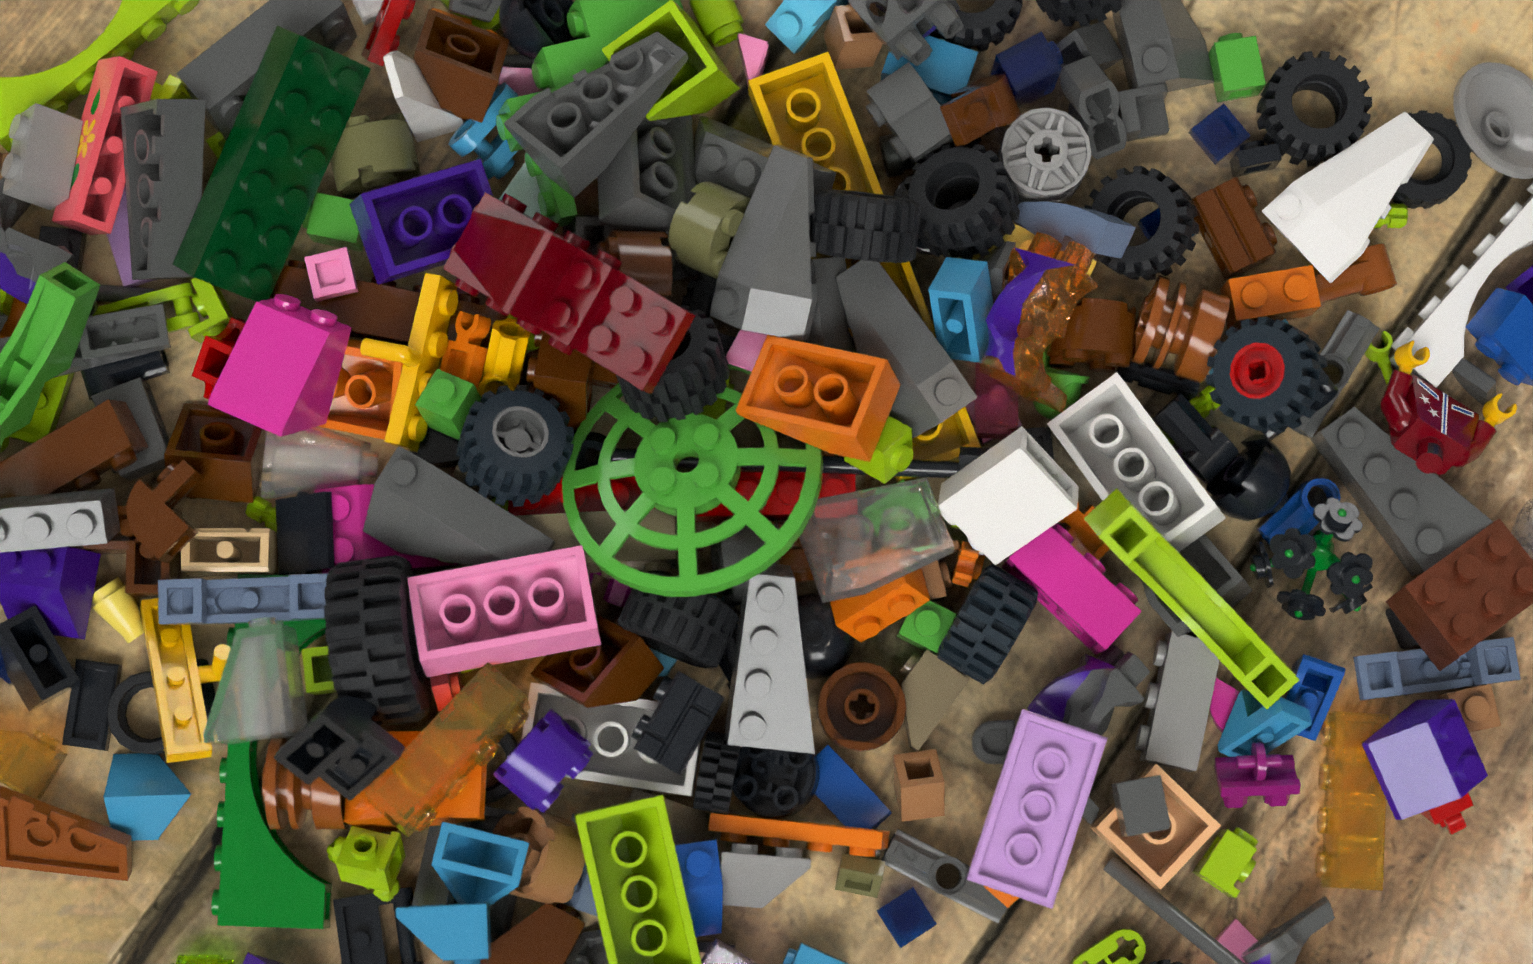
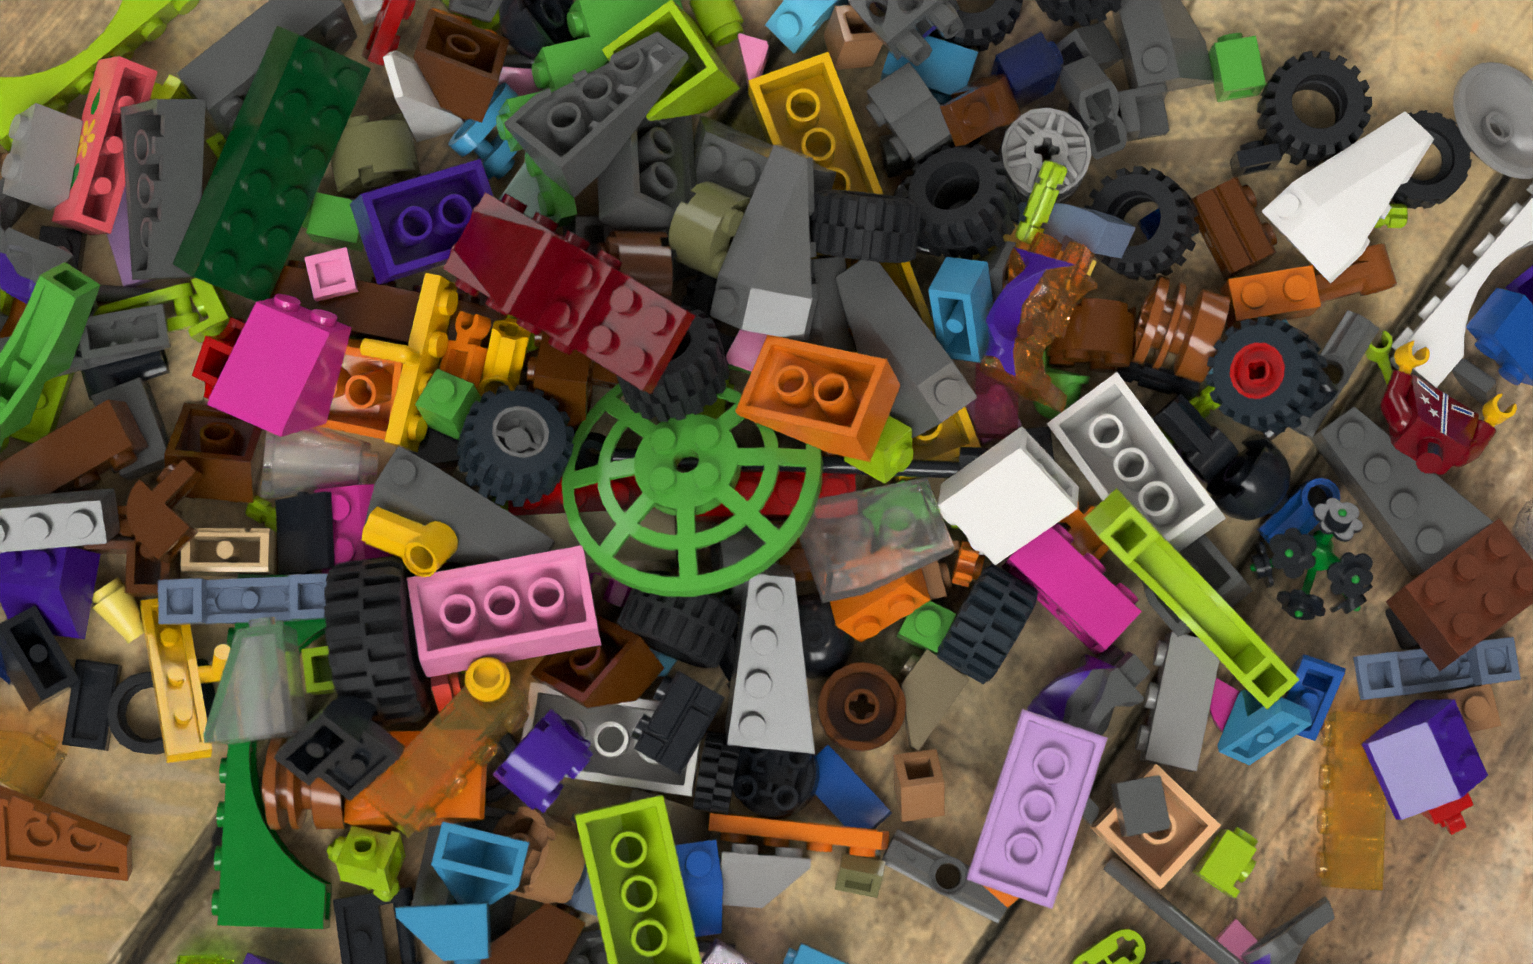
(142, 795): dark azure slope -> none
(419, 546): none -> yellow piece
(487, 679): none -> yellow plate
(906, 917): clear blue plate -> none
(992, 740): dark grey tile -> none
(1041, 200): none -> lime axle
(1219, 134): clear blue plate -> none
(1256, 775): magenta hips -> none

